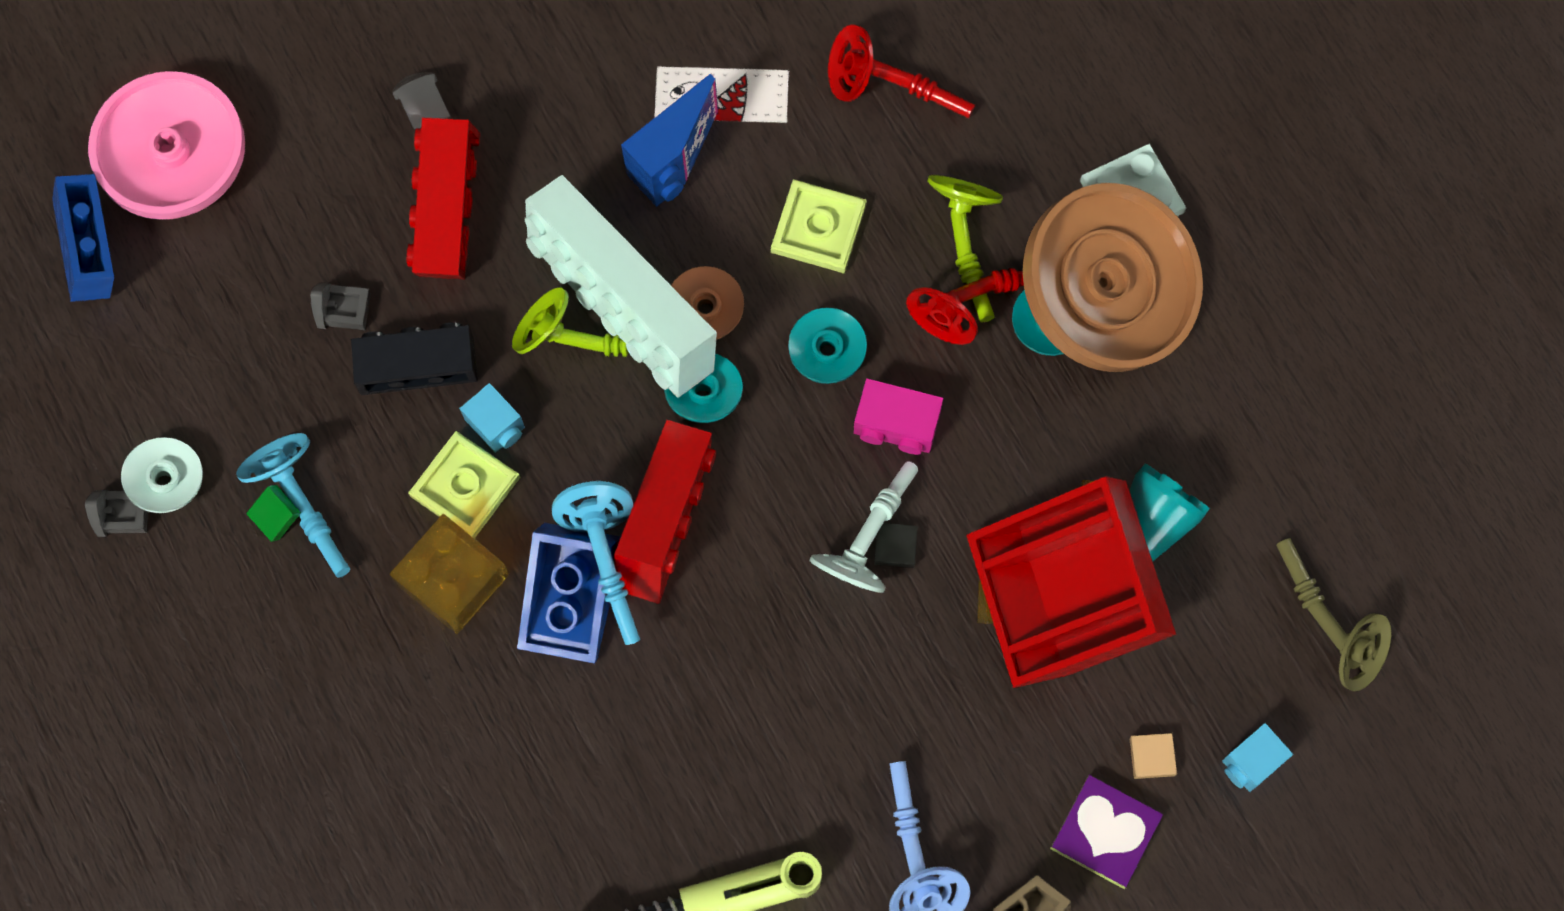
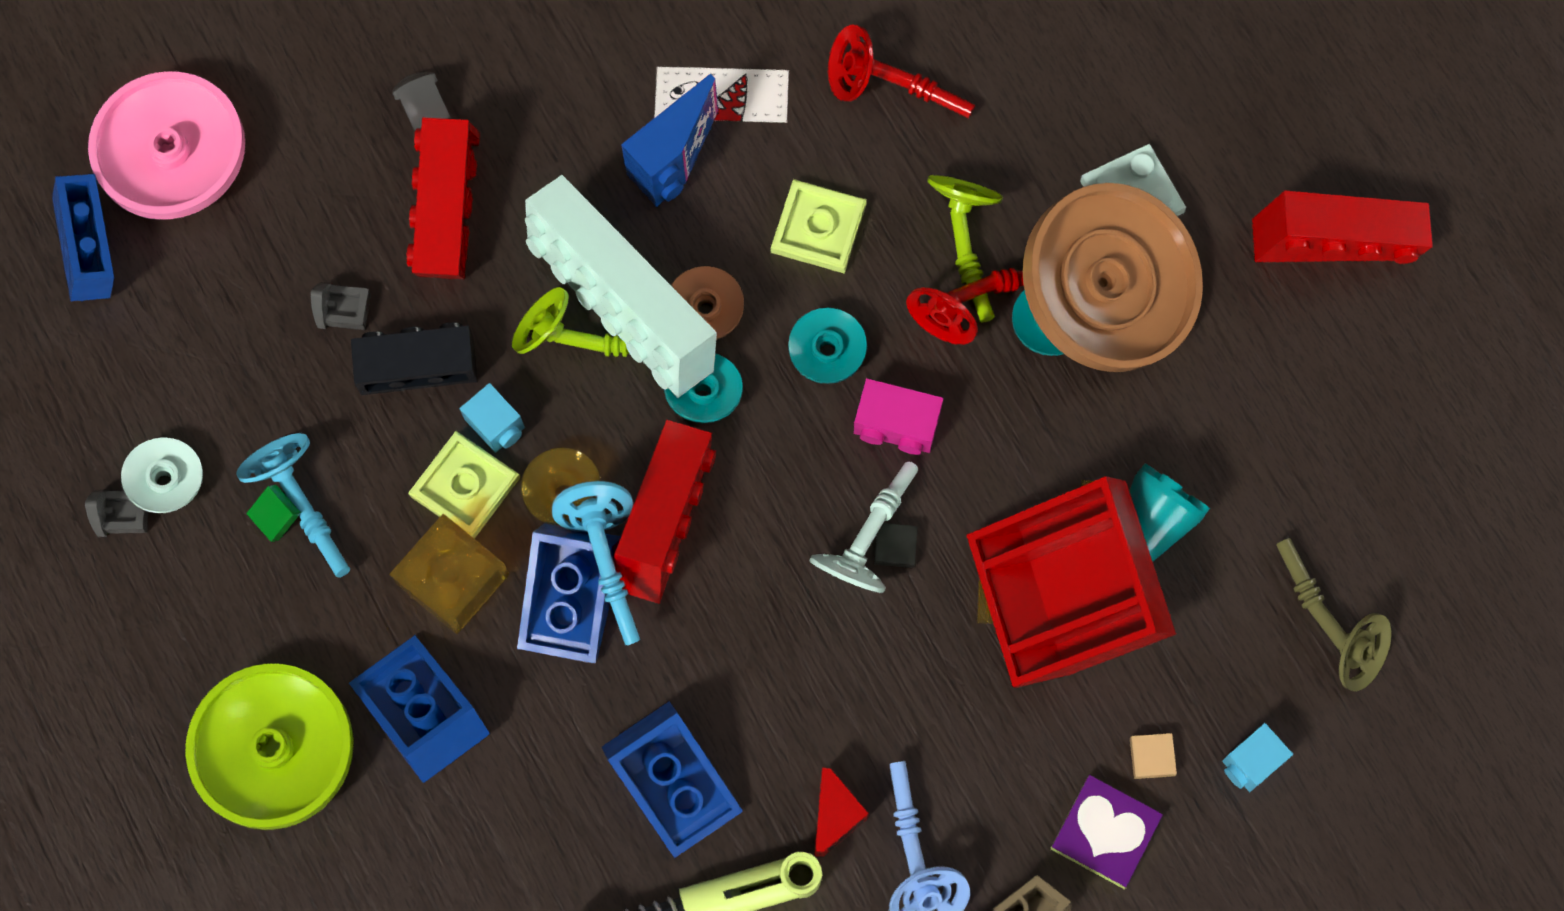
(269, 746): none -> lime dish
(419, 708): none -> blue slope
(550, 471): none -> clear yellow dish
(671, 779): none -> blue slope
(837, 814): none -> red slope
(1340, 229): none -> red wedge

